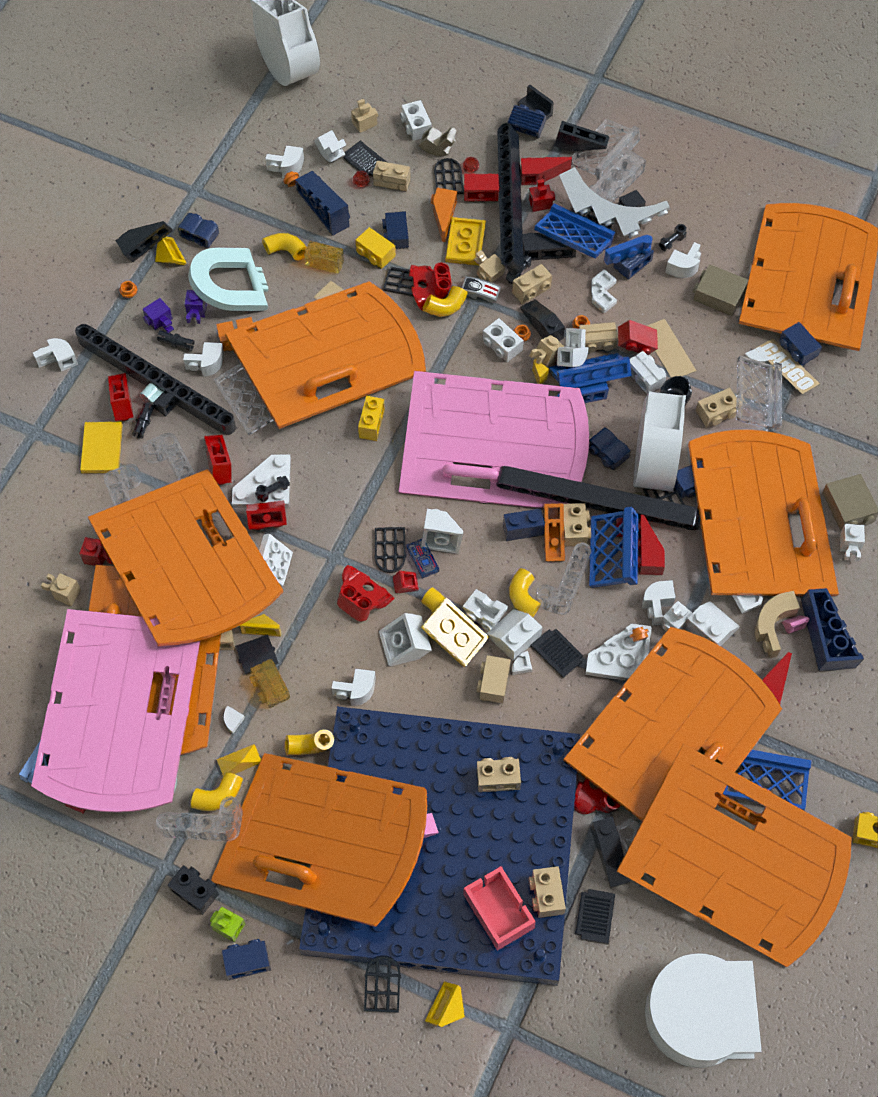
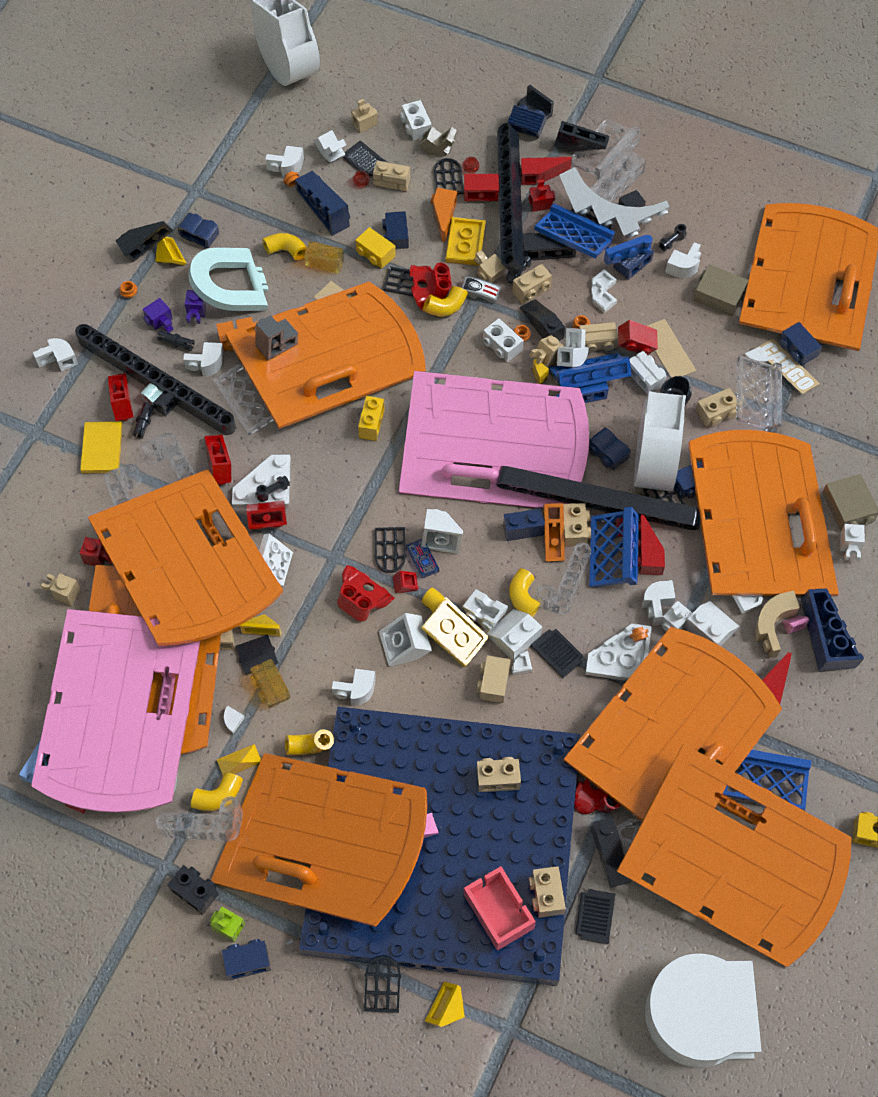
(274, 337): none -> dark grey brick

